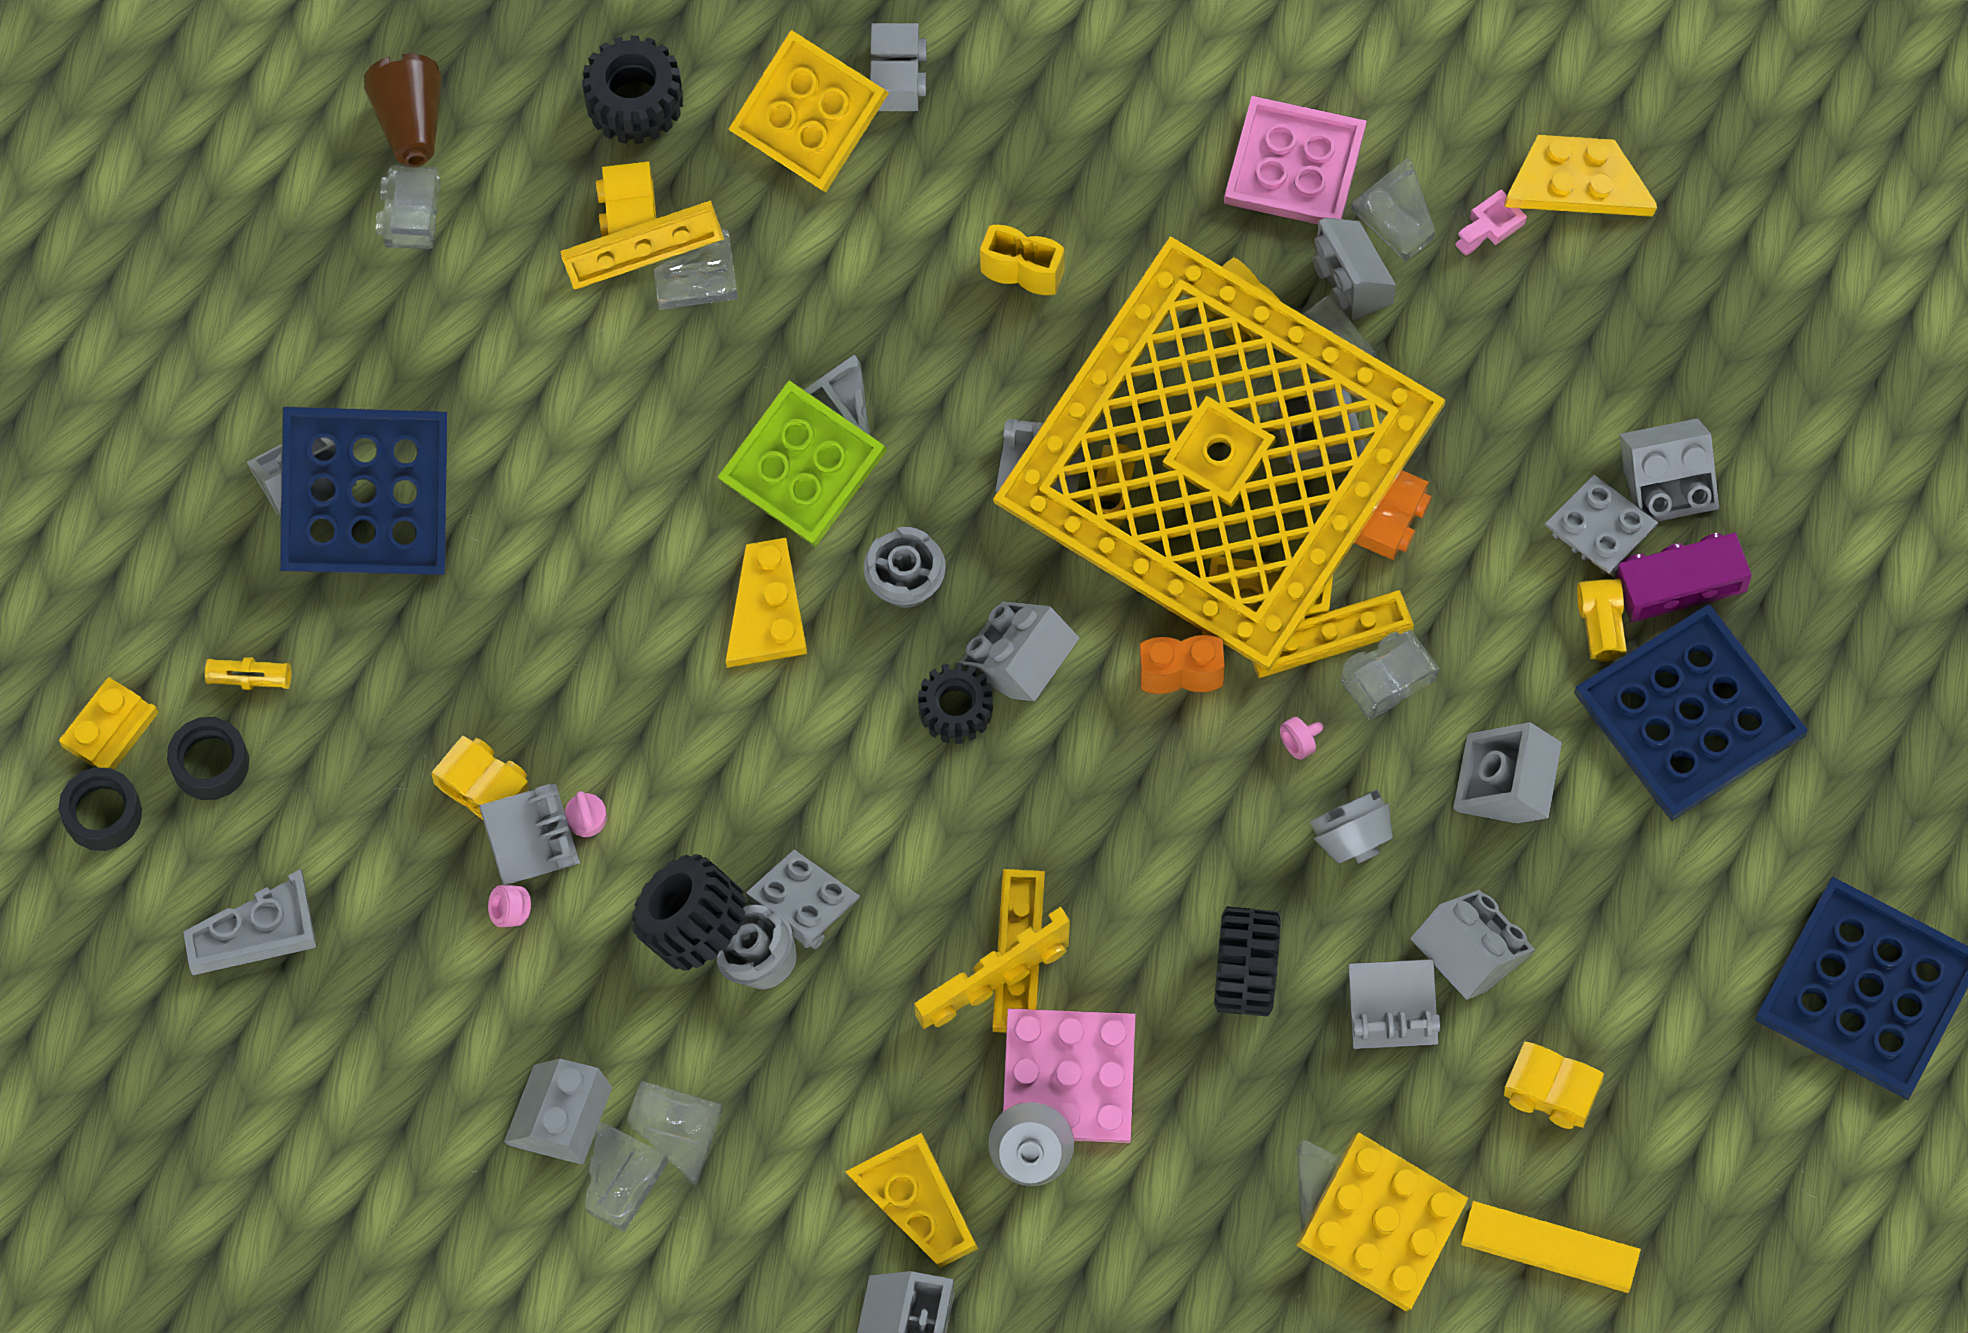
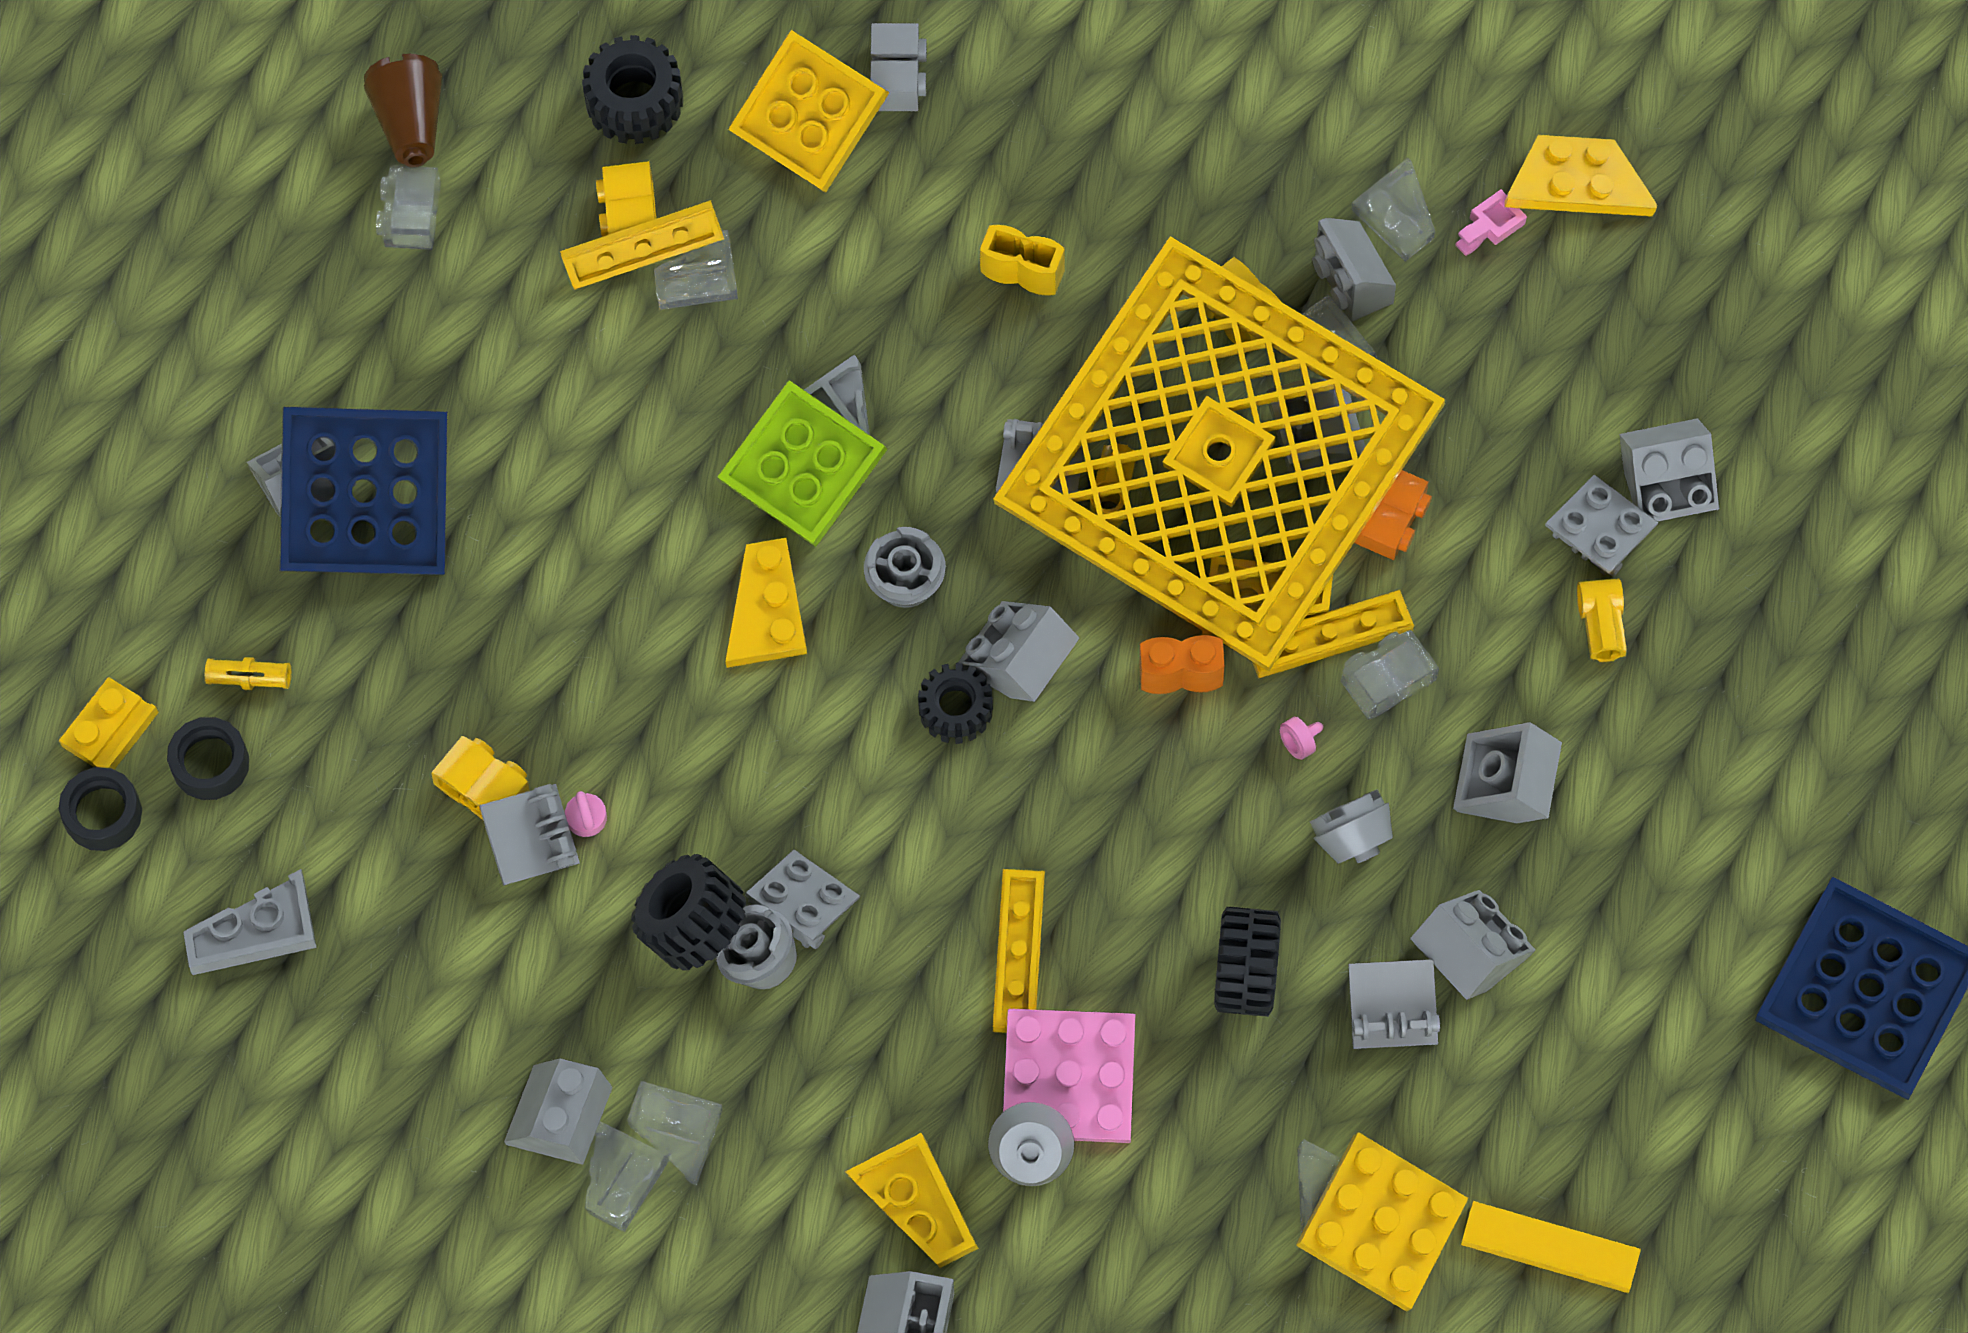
(509, 905): bright pink tile -> none
(994, 970): yellow wing -> none
(1294, 161): bright pink plate -> none
(1553, 1085): yellow brick -> none
(1650, 758): dark blue piece -> none
(1683, 576): magenta brick -> none

